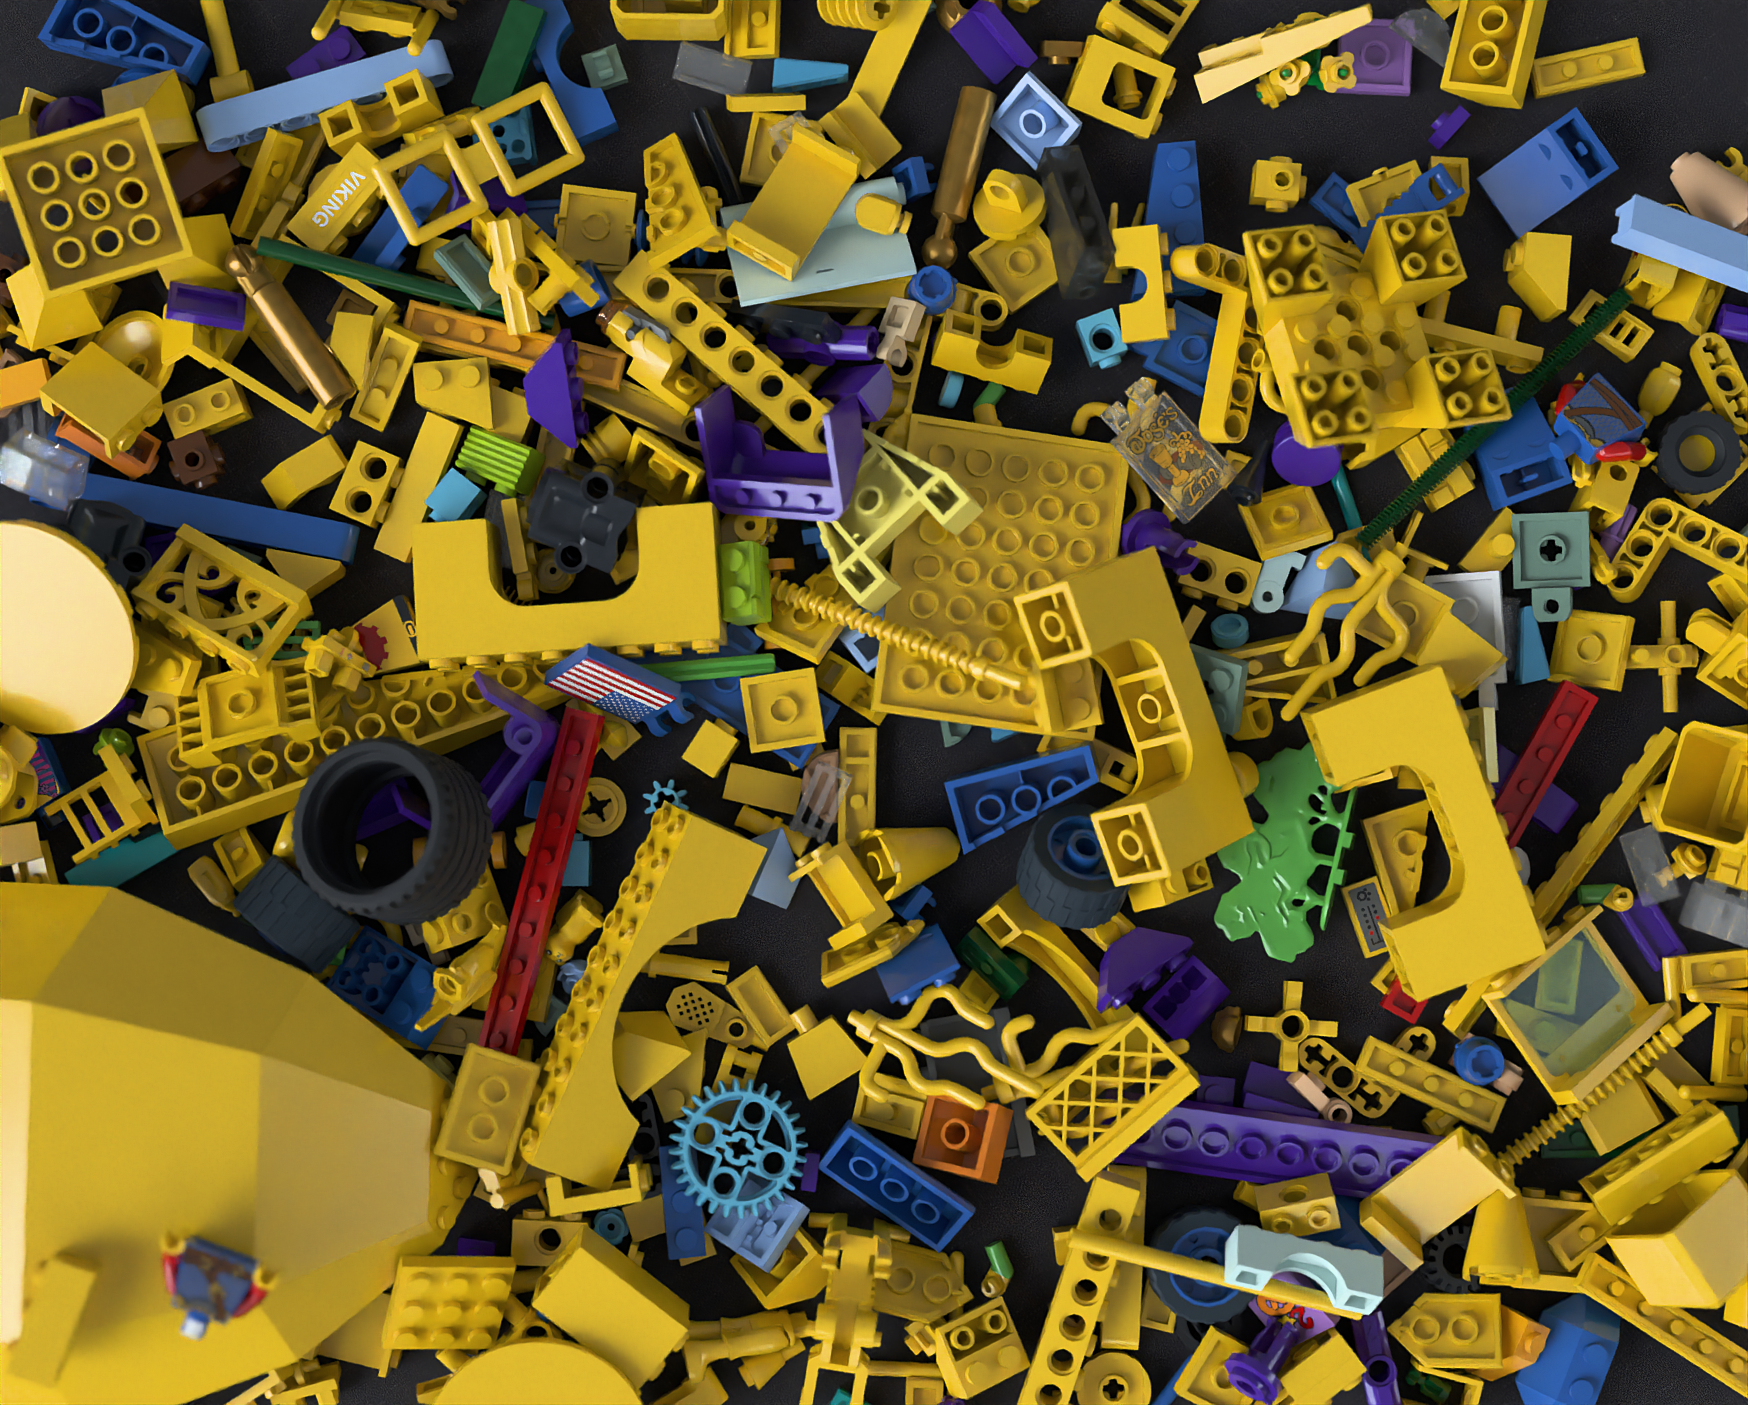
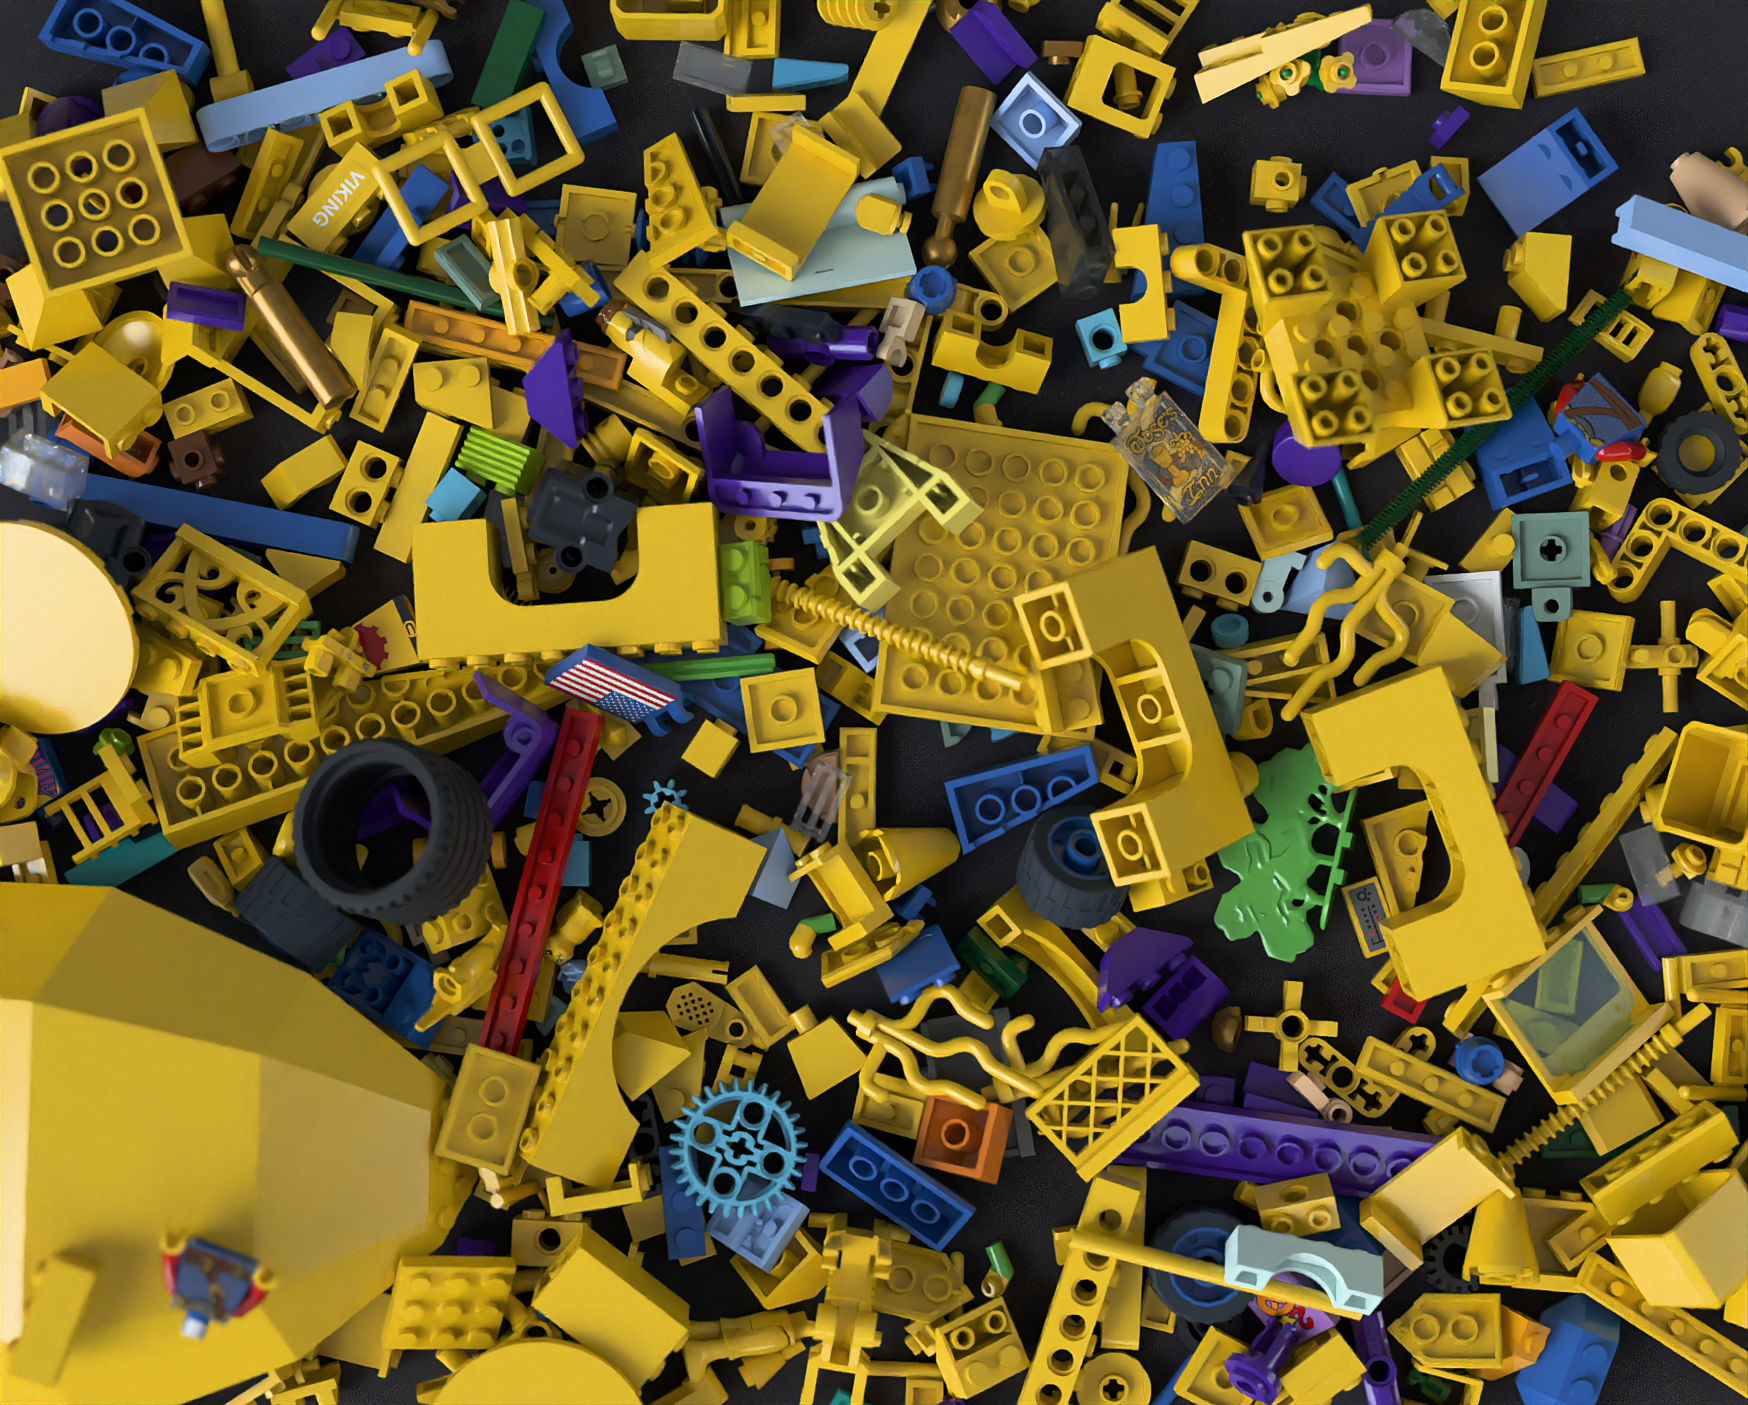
(615, 1217): dark azure plate -> none
(762, 788): yellow slope -> none
(807, 931): none -> arm
(1154, 528): dark purple piece -> none

